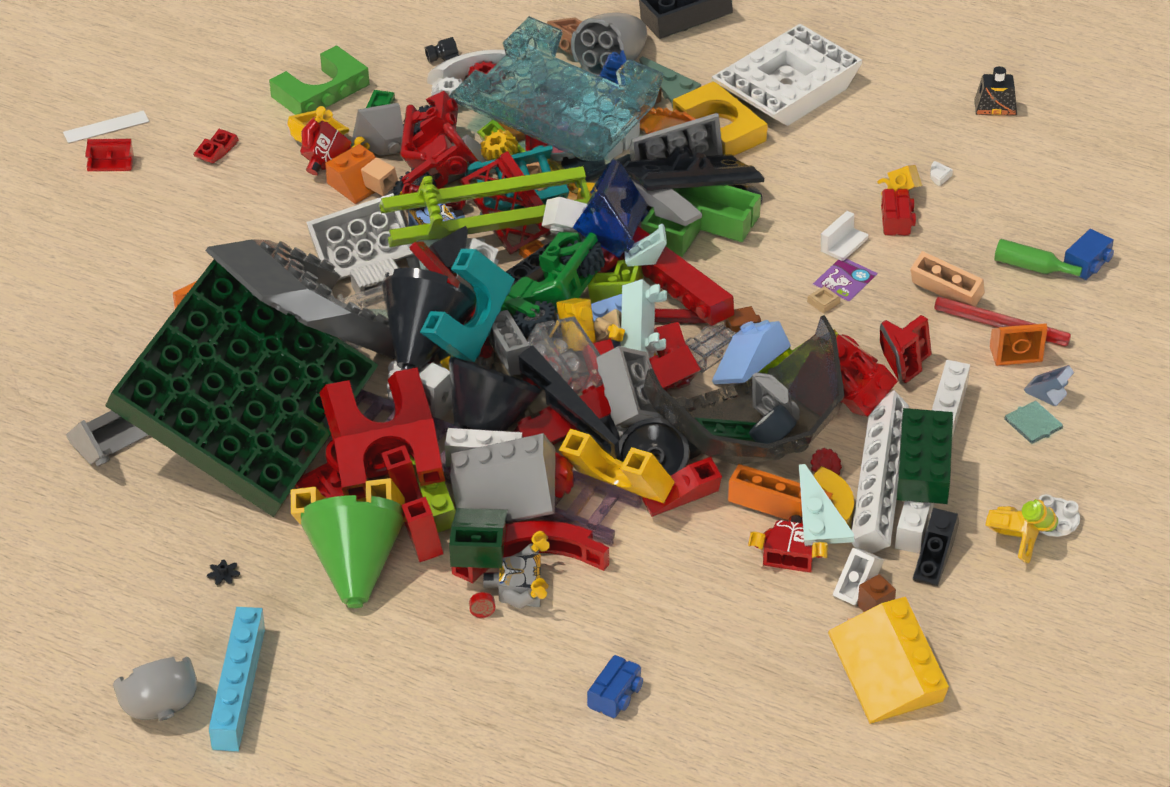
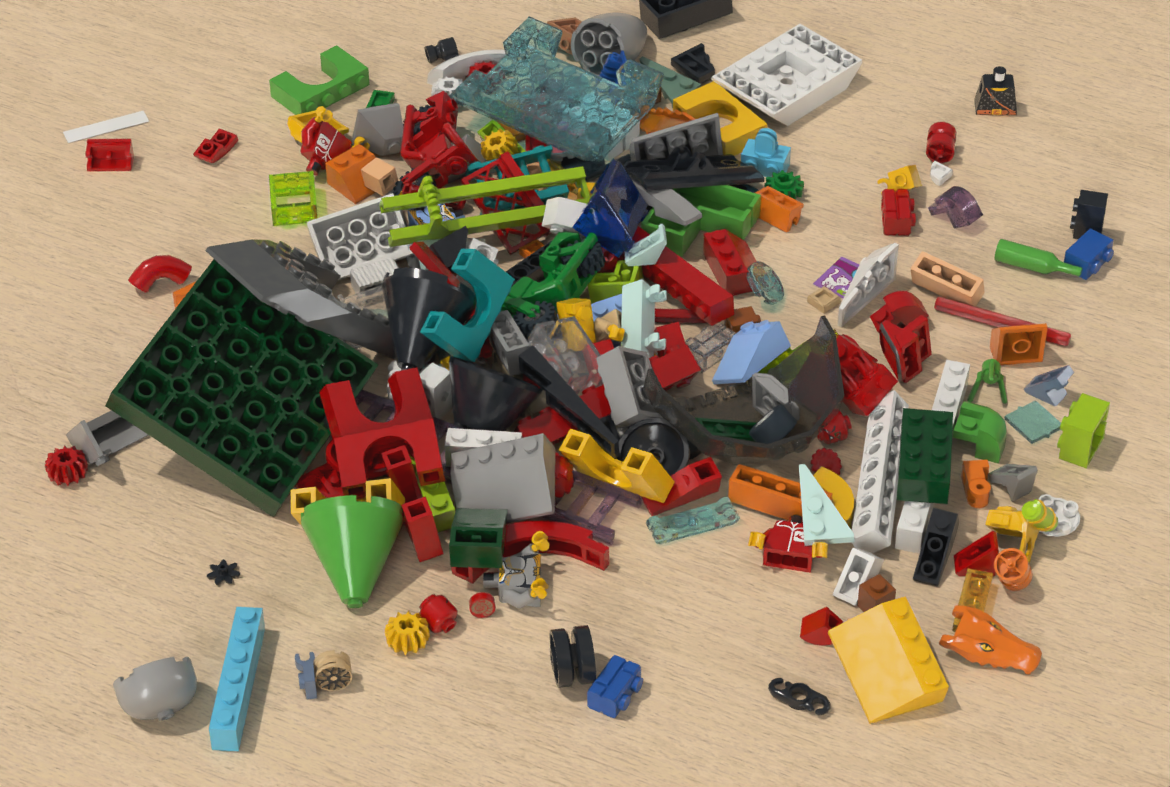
(66, 465): none -> red gear
(159, 267): none -> red cylinder
(291, 185): none -> clear neon green window
(307, 678): none -> sand blue plate
(332, 668): none -> tan wheel
(407, 632): none -> yellow gear
(438, 613): none -> red head
(573, 655): none -> black wheel
(693, 521): none -> clear light blue plate
(694, 64): none -> black wing
(728, 260): none -> red slope
(765, 282): none -> clear light blue plate
(766, 153): none -> medium azure brick
(779, 209): none -> orange hinge
(786, 184): none -> green gear
(812, 696): none -> black piece
(816, 626): none -> red brick
(836, 430): none -> red head
(842, 238): white panel -> none
(870, 280): none -> white wedge
(899, 307): none -> red brick
(941, 142): none -> red wheel
(958, 205): none -> brick
(974, 591): none -> clear yellow plate
(975, 484): none -> orange leg
(978, 555): none -> red slope
(984, 427): none -> bright green brick
(986, 641): none -> orange animal
(990, 374): none -> bright green plant
(1013, 569): none -> orange wheel
(1017, 479): none -> light grey slope
(1083, 430): none -> lime piece
(1090, 212): none -> black brick

